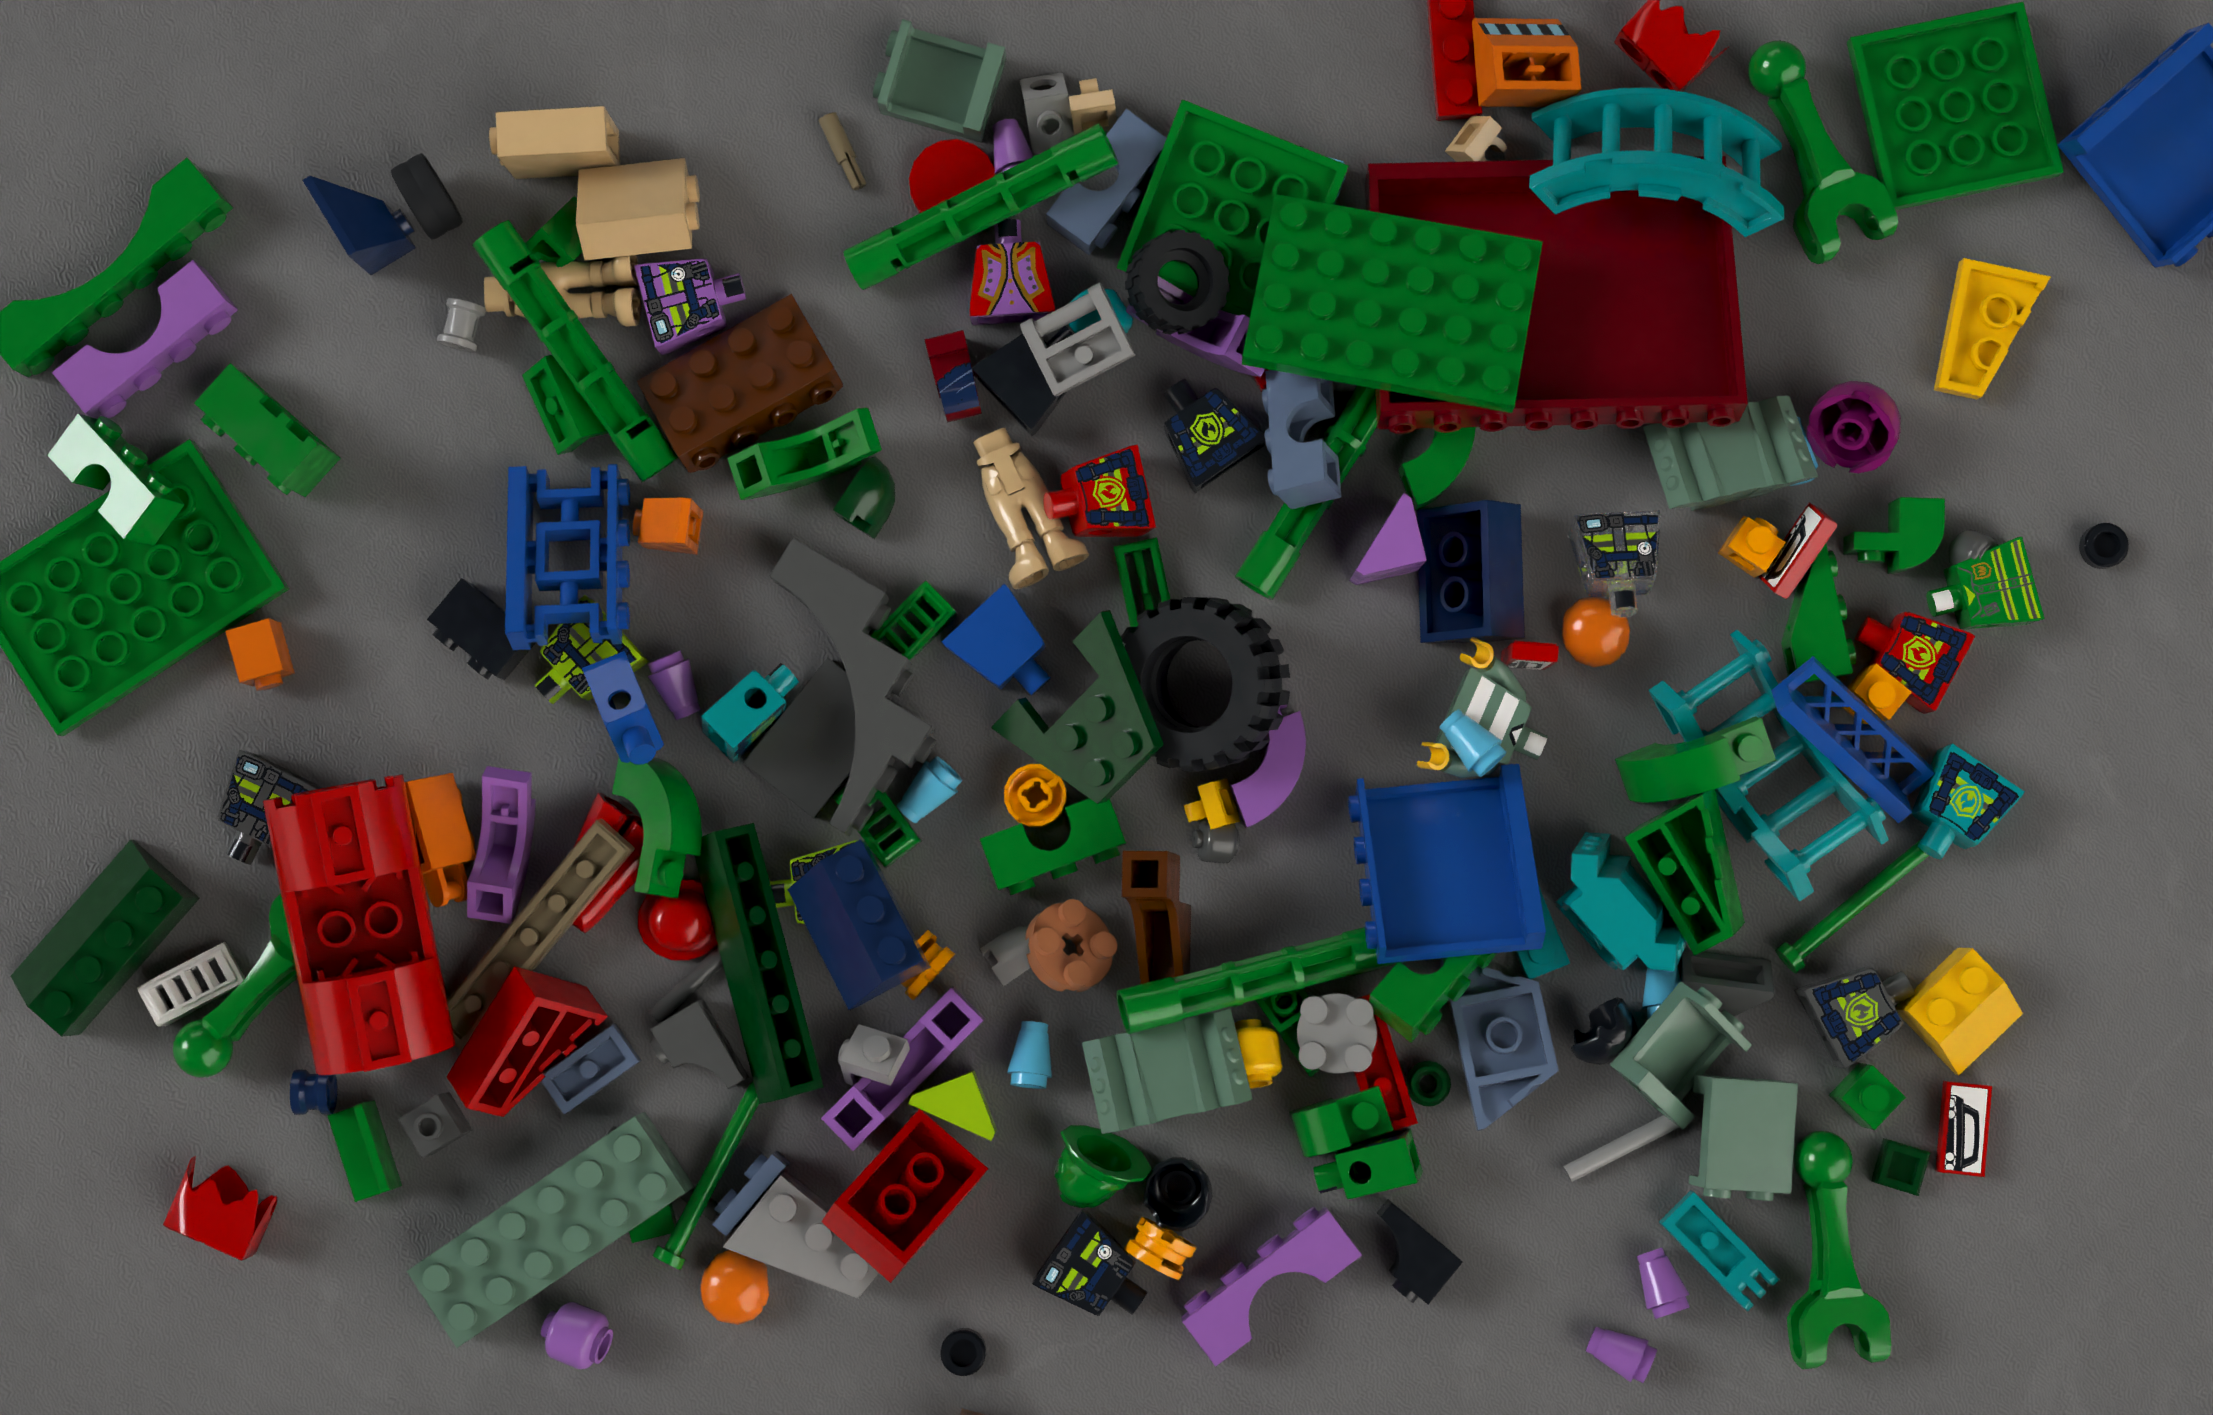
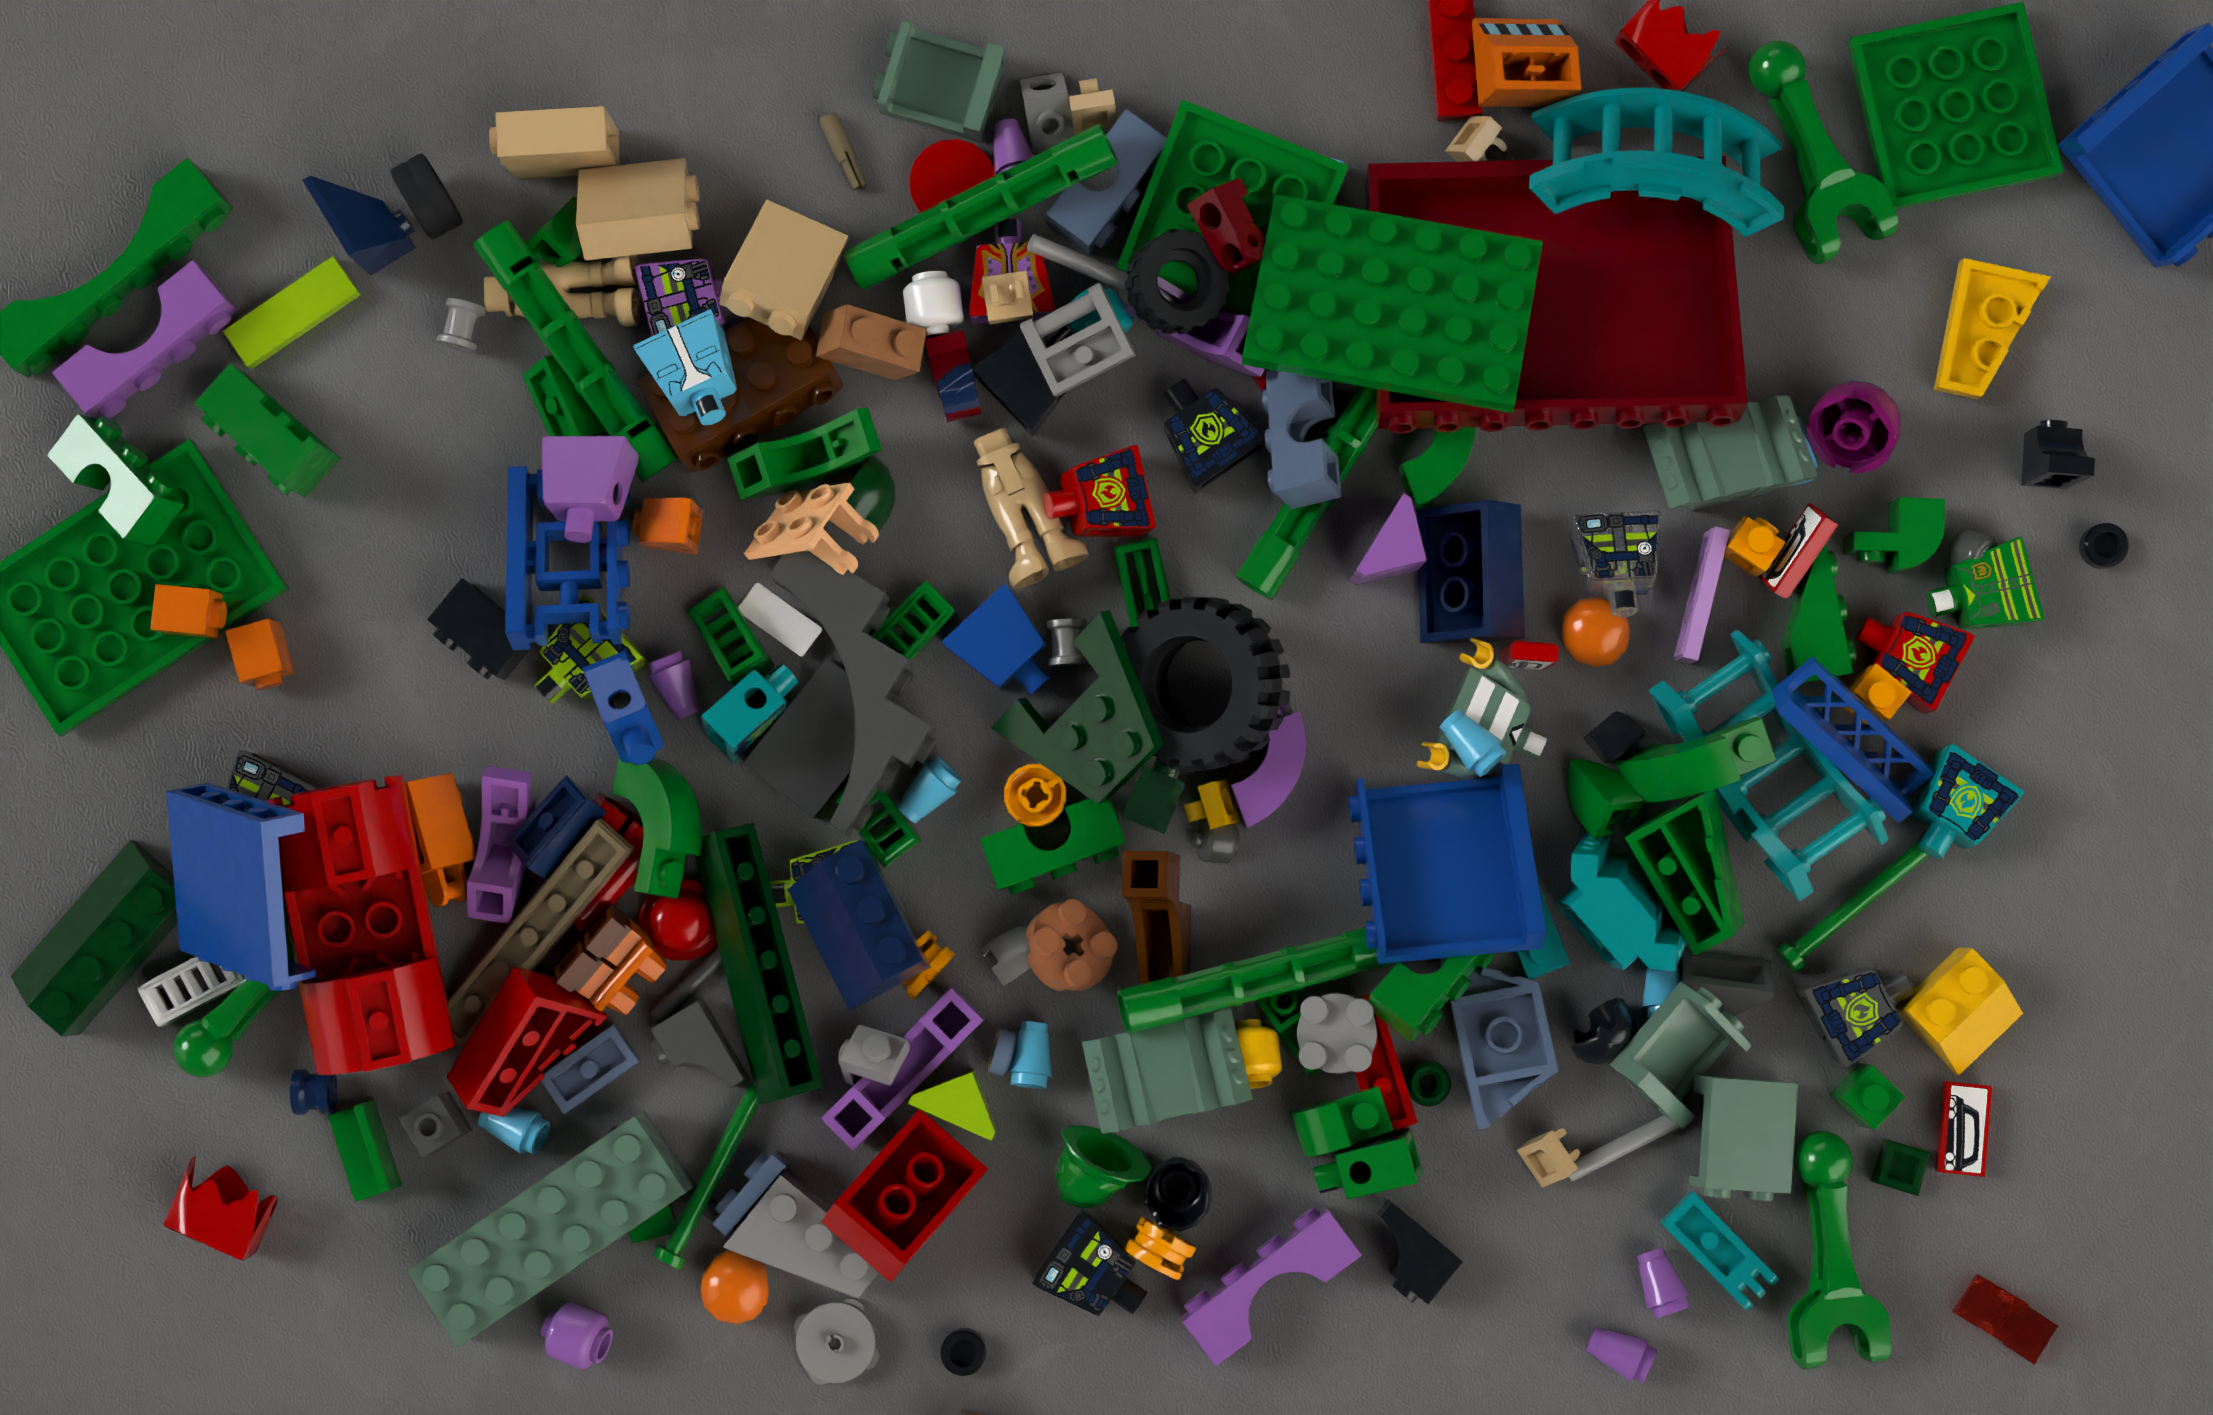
(188, 611): none -> orange brick
(232, 881): none -> blue panel
(291, 312): none -> lime tile
(518, 1129): none -> medium azure cone
(555, 827): none -> dark blue slope
(586, 480): none -> medium lavender torso
(607, 959): none -> hips
(692, 366): none -> medium azure torso
(759, 661): none -> green slope
(779, 619): none -> white sticker
(783, 270): none -> tan brick
(799, 525): none -> light nougat plate
(836, 1341): none -> light grey piece
(871, 342): none -> medium nougat brick
(933, 303): none -> white head
(1001, 1052): none -> sand blue tile
(1007, 297): none -> tan tile
(1063, 649): none -> light grey bush
(1077, 261): none -> light grey bar
(1154, 797): none -> clear green slope
(1228, 226): none -> dark red leg
(1549, 1158): none -> tan tile
(1600, 796): none -> green brick
(1614, 736): none -> black slope
(1701, 595): none -> lavender tile
(2005, 1318): none -> clear red slope
(2055, 456): none -> black arch

